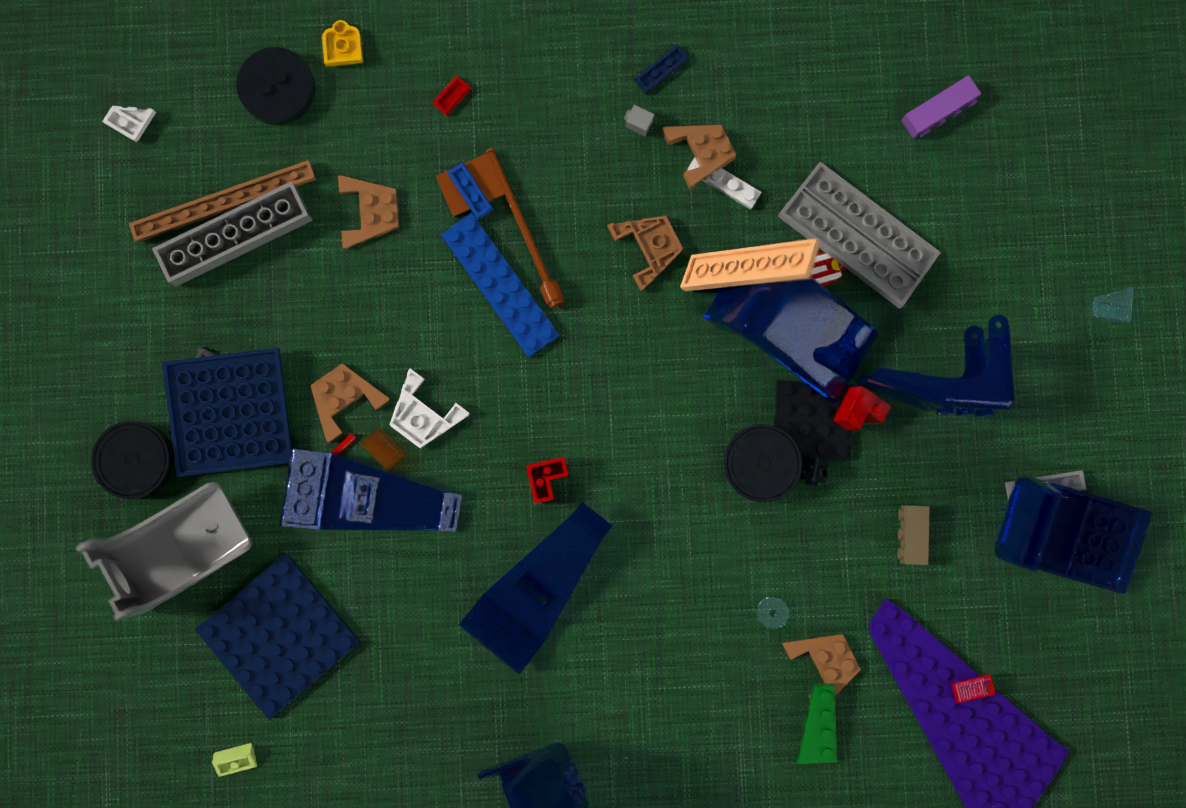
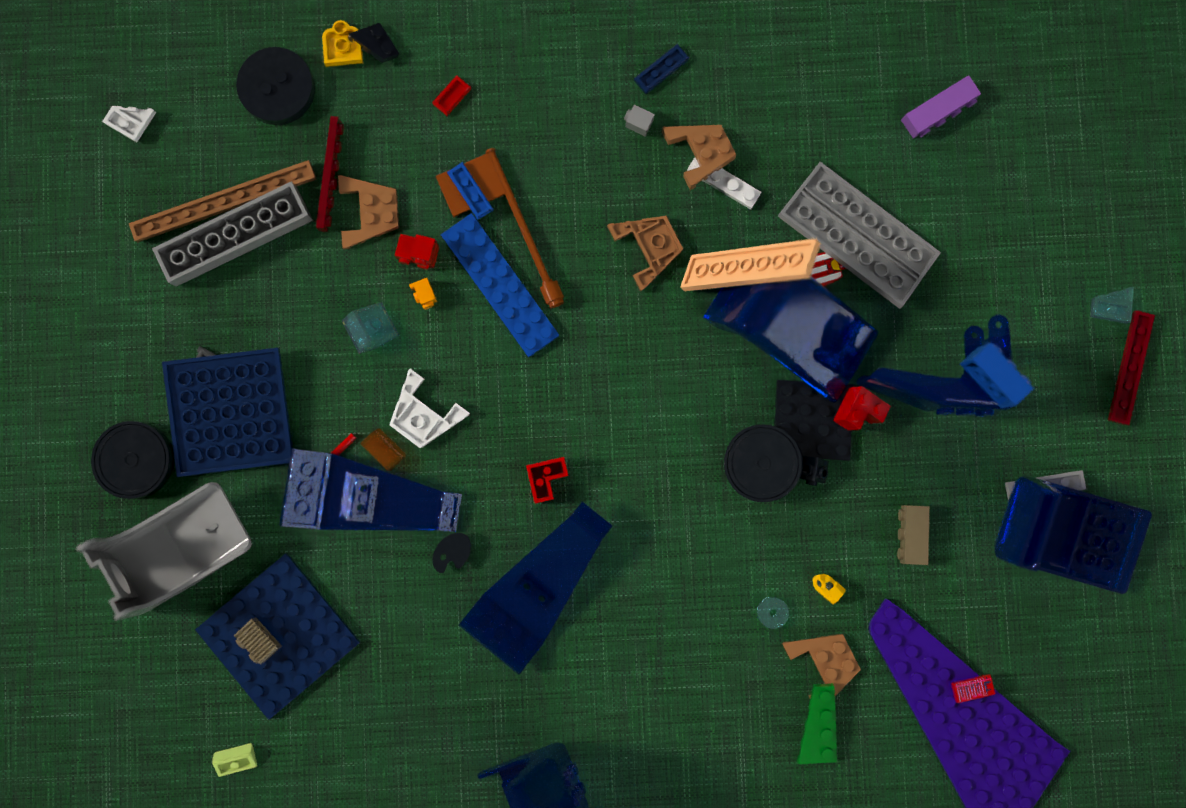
(257, 641): none -> dark tan brick
(331, 166): none -> dark red plate
(338, 391): medium nougat wing -> none
(369, 327): none -> clear light blue slope
(375, 42): none -> black wing
(417, 250): none -> red brick
(424, 293): none -> light orange brick
(457, 549): none -> black piece
(828, 588): none -> yellow rock
(997, 375): none -> blue brick
(1131, 368): none -> dark red plate

